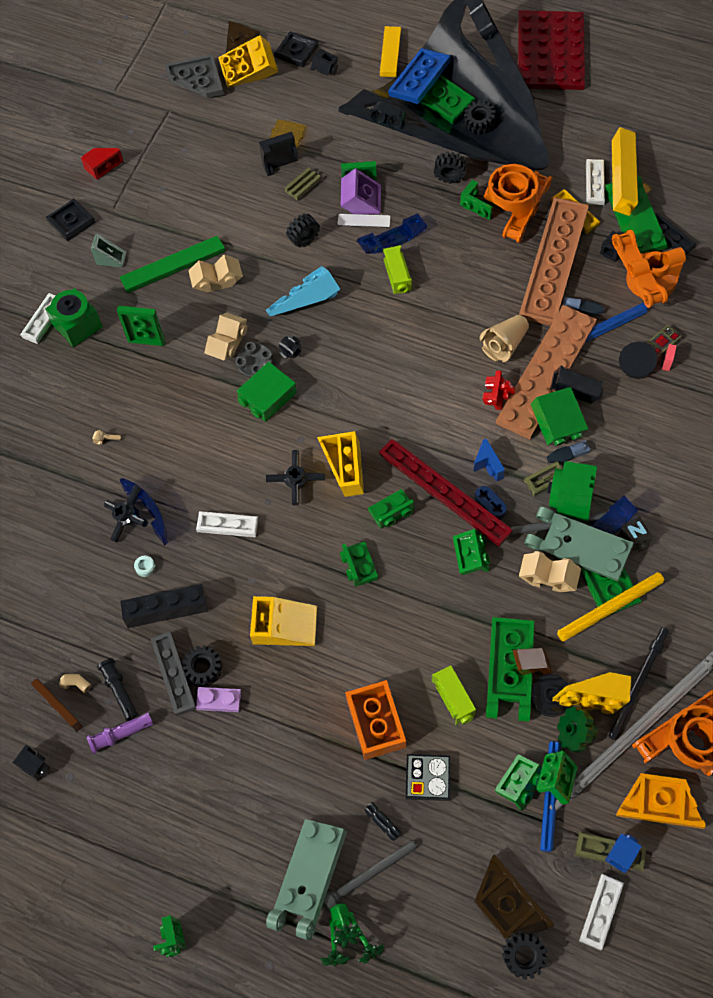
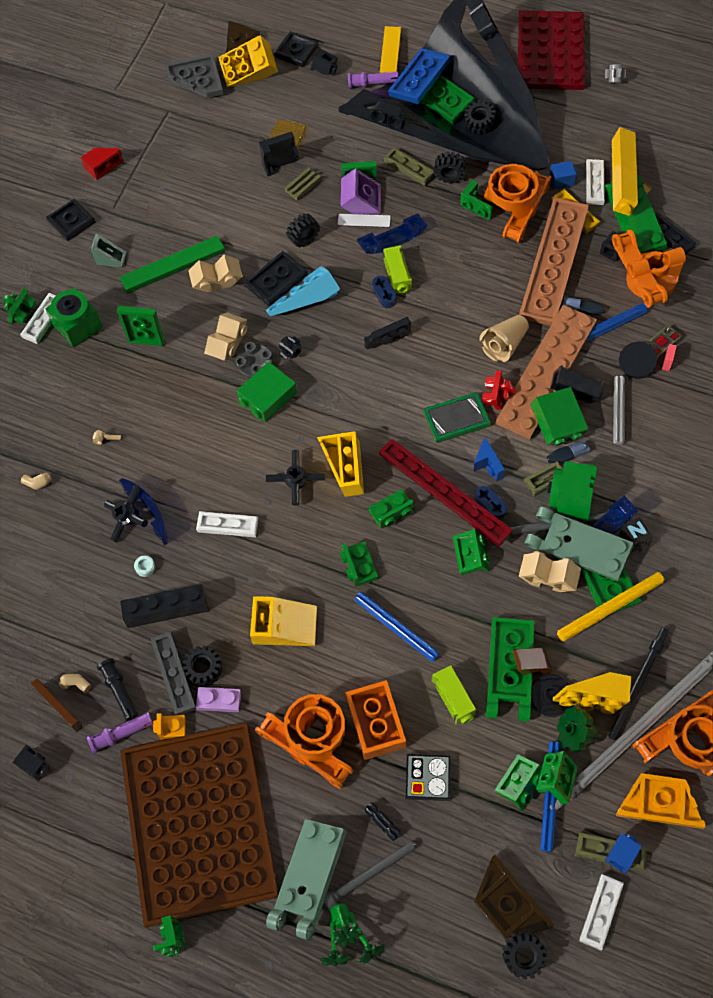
(15, 312): none -> green hips
(37, 482): none -> tan arm
(169, 726): none -> light orange bracket
(198, 825): none -> reddish brown tile
(276, 278): none -> black tile
(311, 752): none -> orange piece
(364, 79): none -> medium lavender pin
(380, 293): none -> dark blue beam
(388, 333): none -> black hinge
(396, 626): none -> blue axle
(409, 166): none -> olive tile
(456, 417): none -> tile
(563, 175): none -> blue brick
(615, 73): none -> light grey gear
(619, 411): none -> light grey axle

